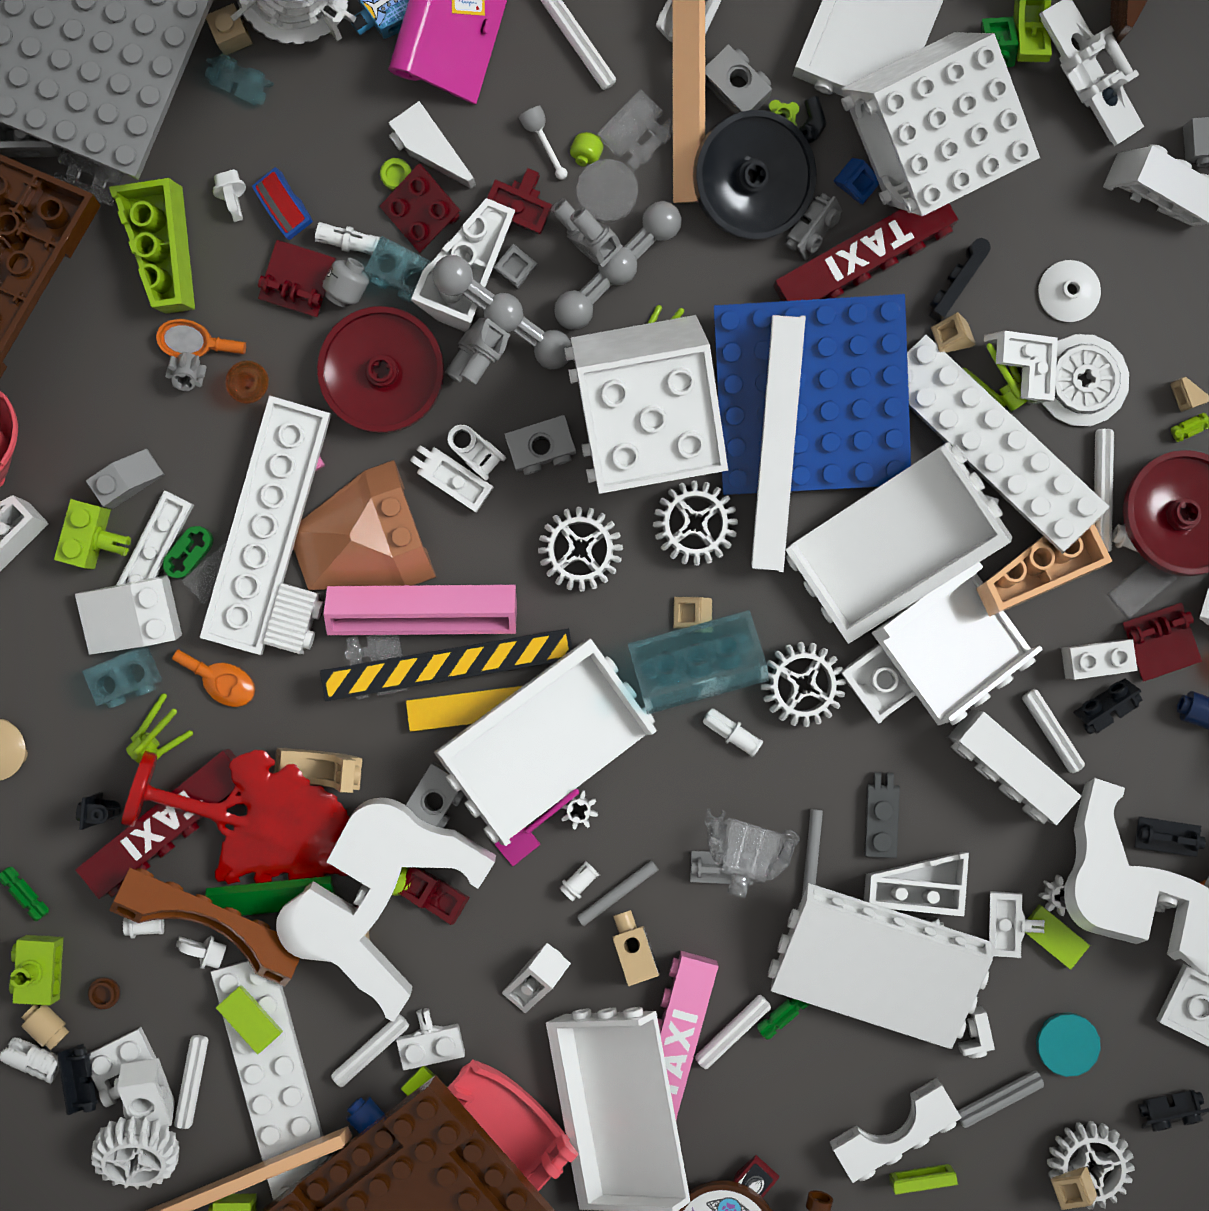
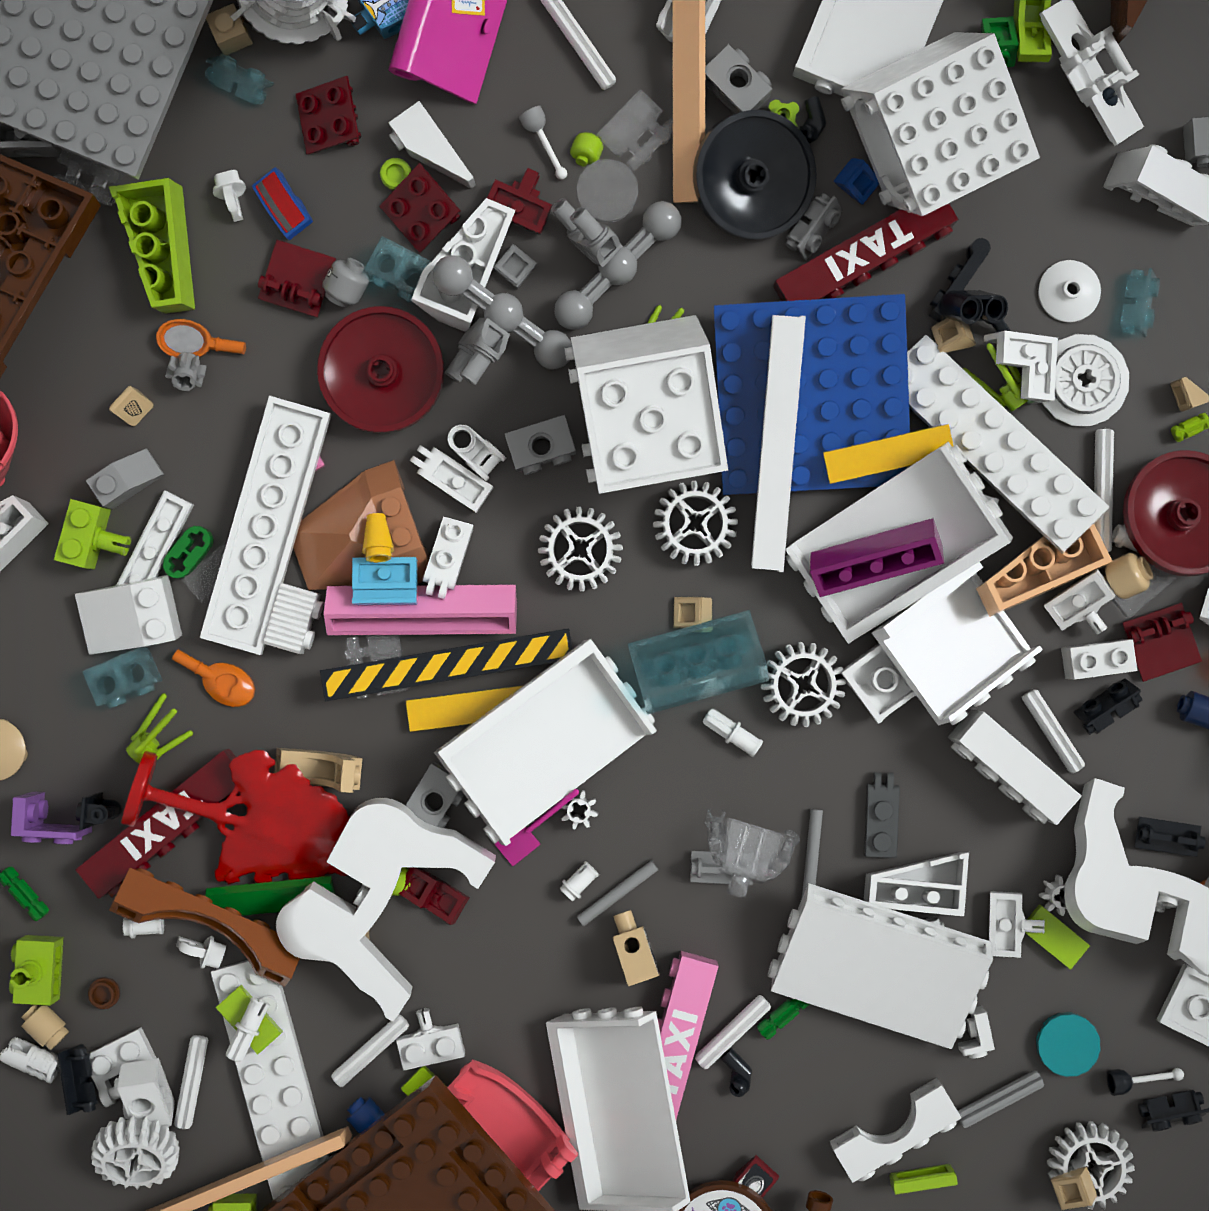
(28, 817): none -> medium lavender bracket
(131, 406): none -> tan slope
(239, 377): clear orange cone -> none
(247, 1029): none -> white axle
(328, 115): none -> dark red hinge
(346, 238): white pin -> none
(377, 539): none -> yellow cone
(384, 582): none -> medium azure plate
(447, 556): none -> white hinge
(536, 978): white slope -> none
(740, 1073): none -> black arm
(876, 558): none -> magenta brick
(884, 453): none -> yellow tile
(975, 306): none -> black beam
(1081, 602): none -> white plate
(1120, 1082): none -> hinge
(1128, 575): none -> tan head
(1142, 289): none -> clear light blue hinge

